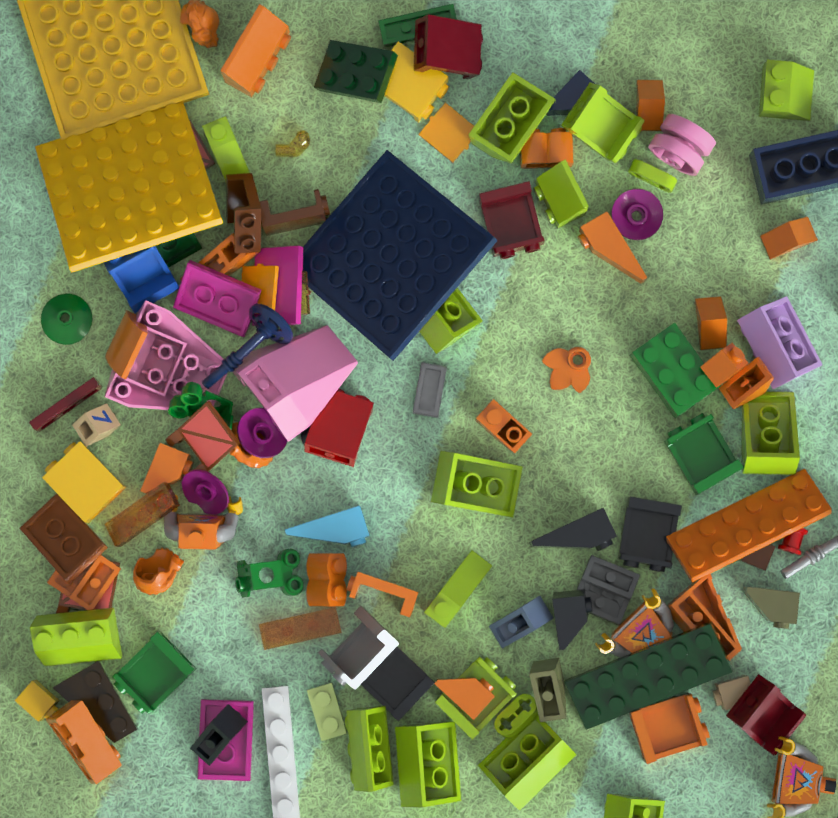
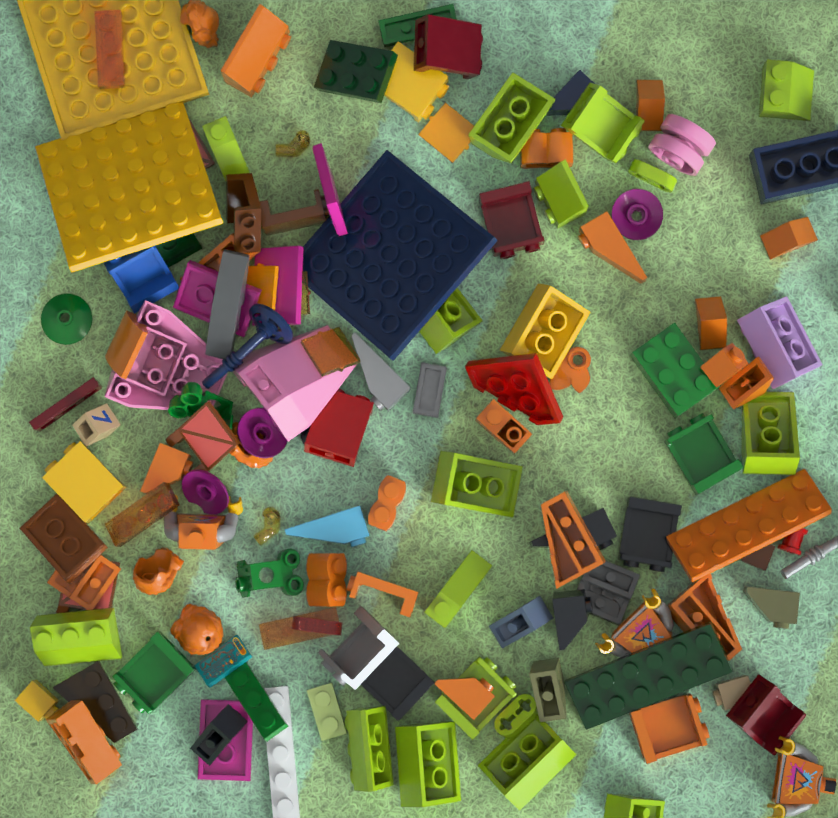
(109, 49): none -> clear orange plate
(194, 627): none -> orange hair
(223, 661): none -> teal tile
(227, 303): none -> dark grey slope
(256, 702): none -> green plate
(271, 525): none -> clear yellow arm
(317, 625): none -> clear red beam
(329, 189): none -> dark pink tile
(330, 351): none -> clear yellow piece
(382, 381): none -> light grey slope
(390, 495): none -> orange brick
(518, 385): none -> red plate
(546, 328): none -> yellow slope
(569, 540): none -> orange wedge

